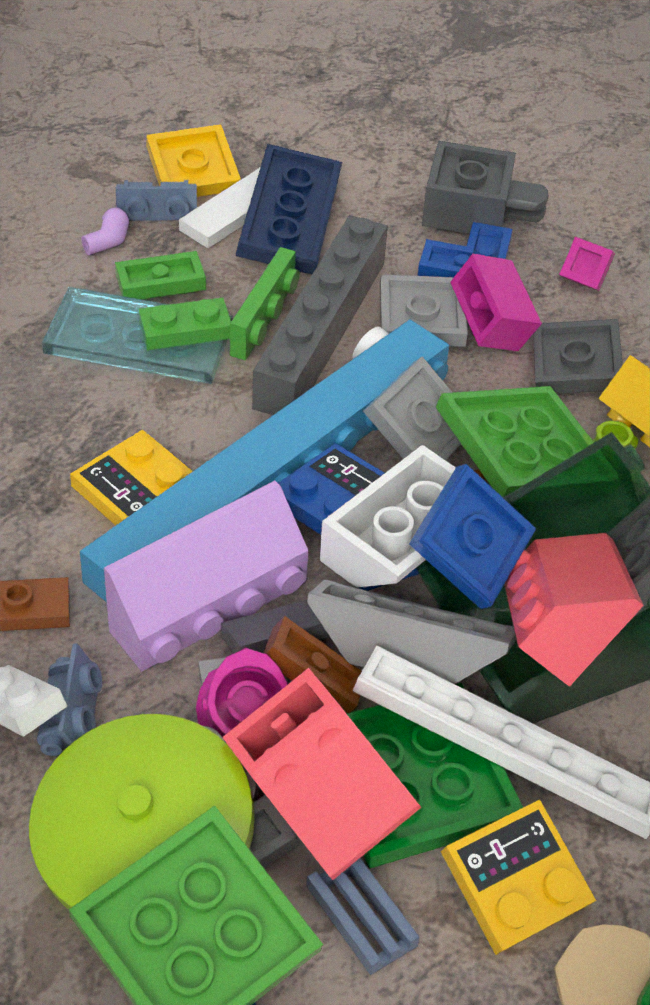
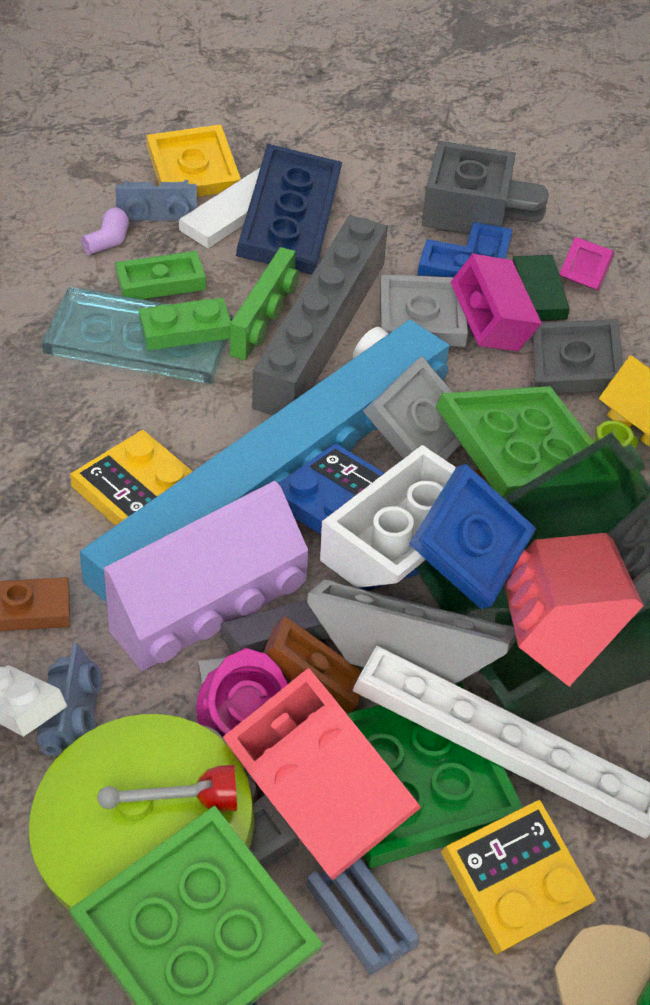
(213, 788): none -> hinge
(543, 286): none -> dark green tile

